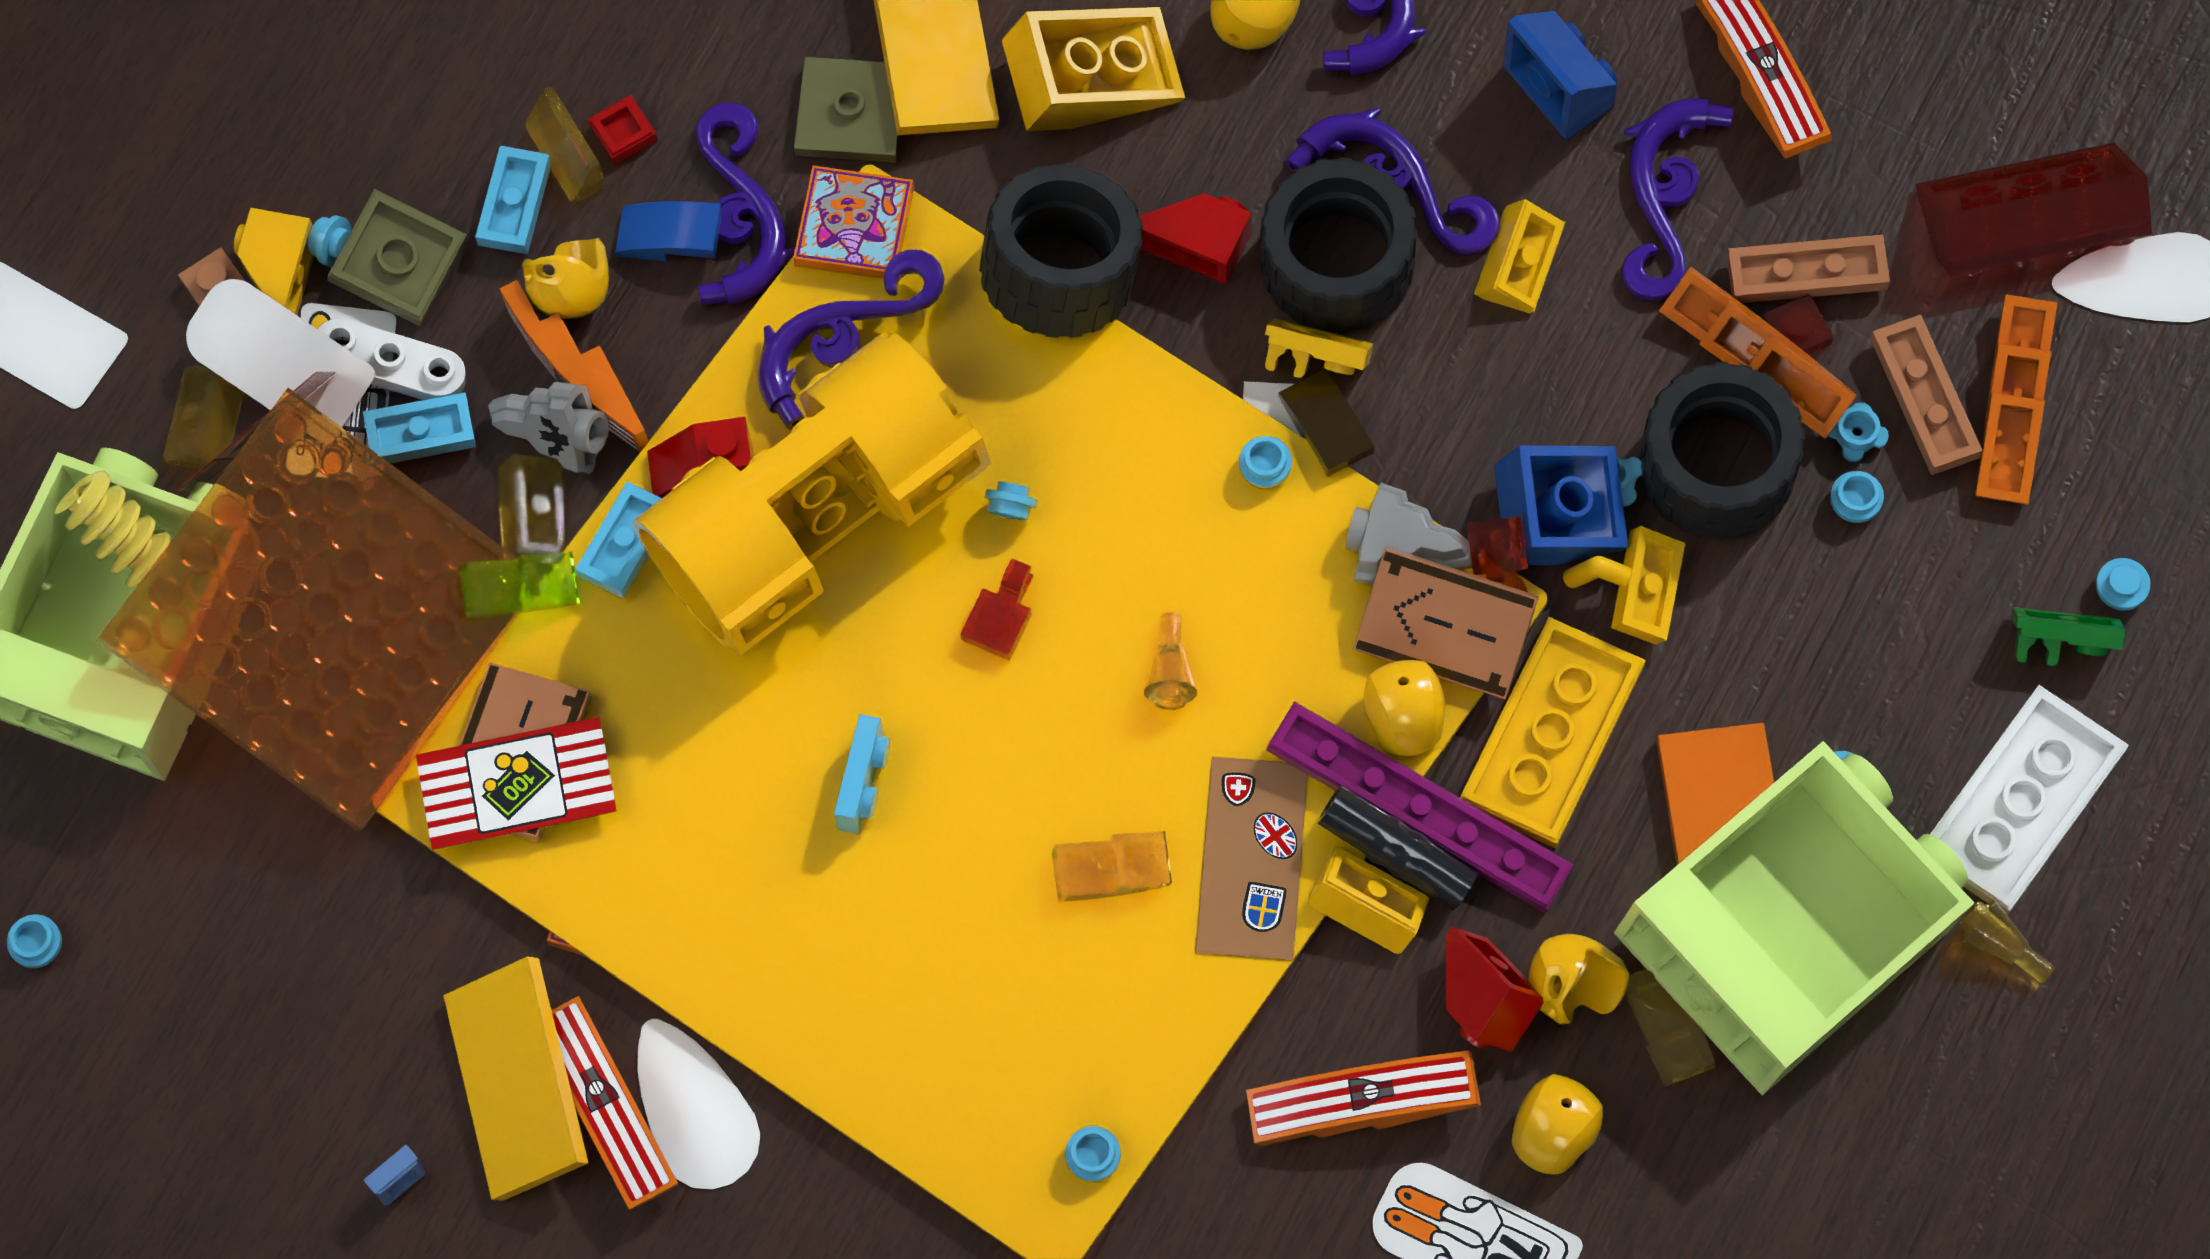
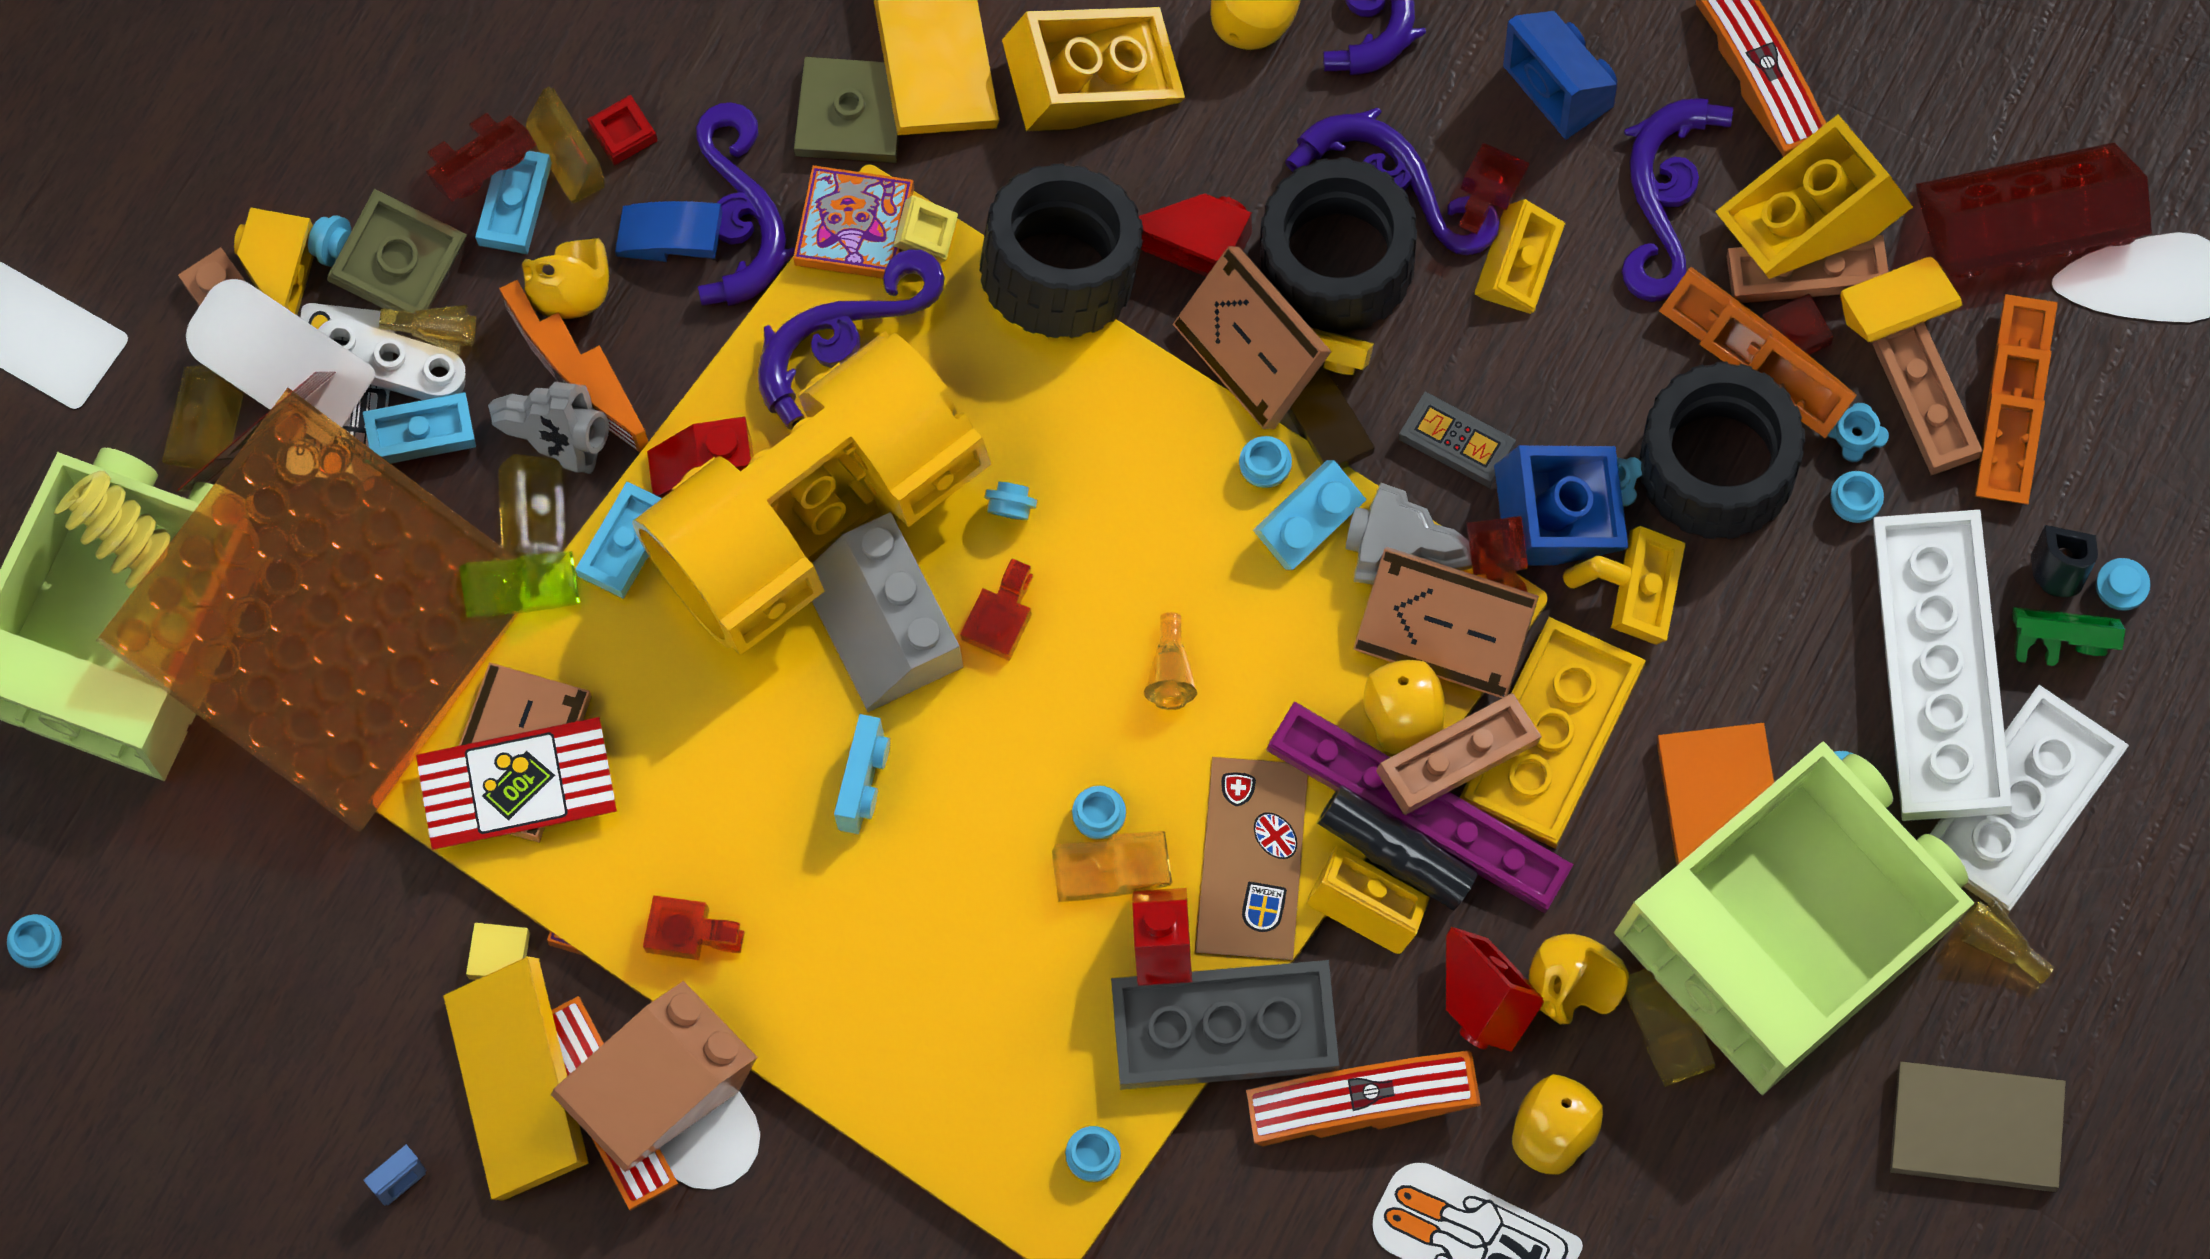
(444, 326): none -> clear yellow cone
(495, 149): none -> clear red plate
(495, 948): none -> light yellow tile
(656, 1077): none -> nougat slope
(682, 927): none -> clear red plate
(883, 614): none -> light grey slope
(926, 228): none -> light yellow tile
(1099, 812): none -> medium azure plate
(1161, 936): none -> red slope
(1226, 1025): none -> dark grey plate
(1251, 337): none -> nougat tile
(1309, 514): none -> medium azure plate
(1456, 439): none -> tile
(1458, 753): none -> nougat plate
(1490, 180): none -> clear red plate
(1814, 202): none -> yellow slope
(1899, 299): none -> yellow slope
(1941, 666): none -> white plate
(1978, 1126): none -> dark tan tile
(2065, 570): none -> black plate

